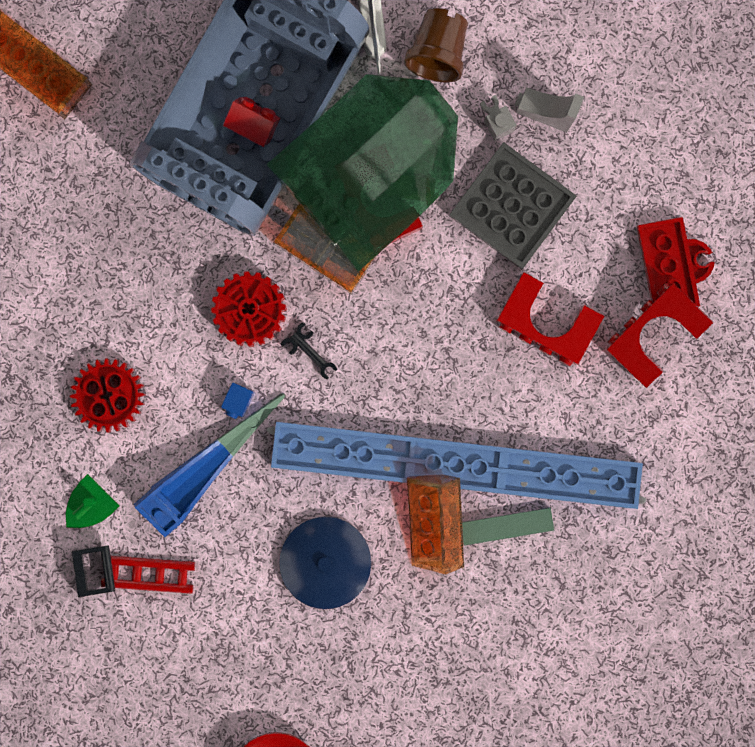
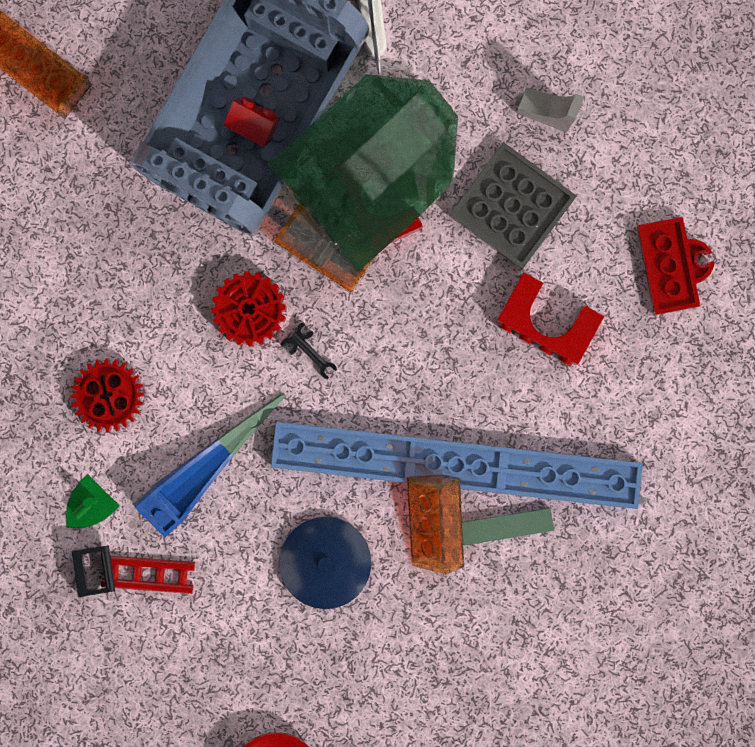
(237, 401): blue brick -> none
(438, 47): reddish brown piece -> none
(498, 120): light grey brick -> none
(670, 303): red arch -> none

